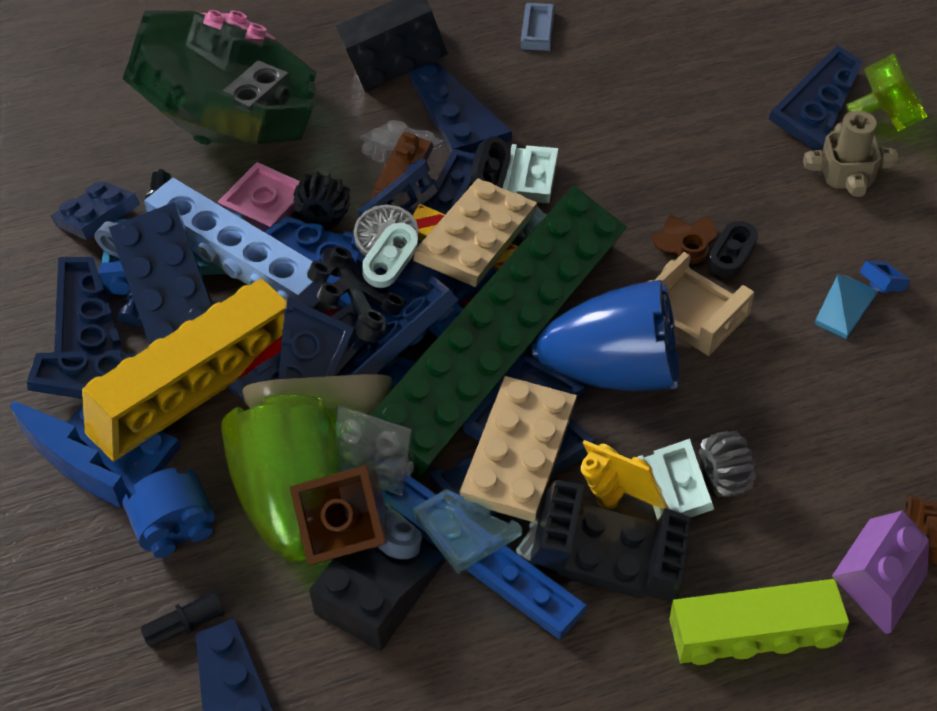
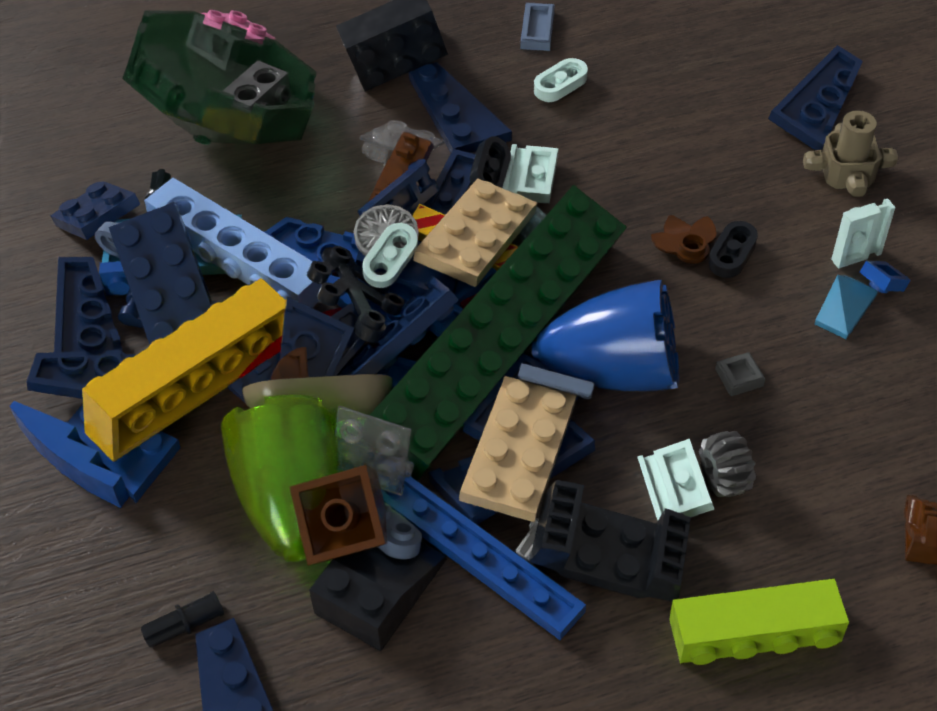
(169, 511): blue brick -> none
(261, 197): bright pink plate -> none
(292, 365): none -> reddish brown tile
(321, 199): black gear -> none
(463, 529): clear light blue wing -> none
(556, 381): none -> sand blue tile
(560, 79): none -> light aqua plate
(613, 475): yellow hinge -> none
(701, 308): tan panel -> none
(740, 374): none -> dark grey tile
(862, 233): none -> light aqua plate
(885, 567): medium lavender slope -> none
(892, 93): clear neon green brick -> none

